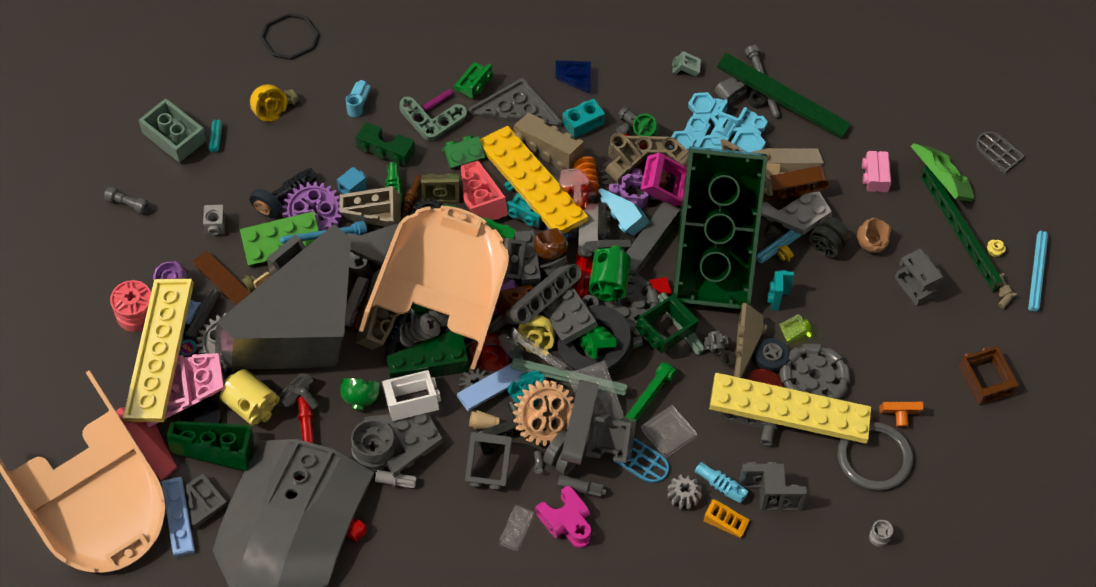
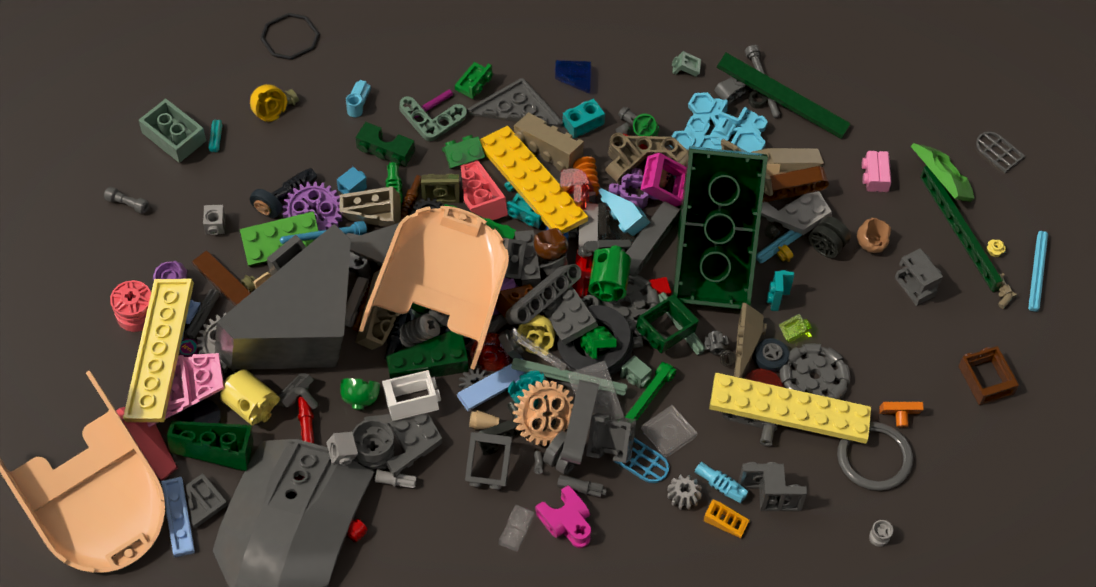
(342, 448): none -> light grey brick
(636, 372): none -> sand green brick

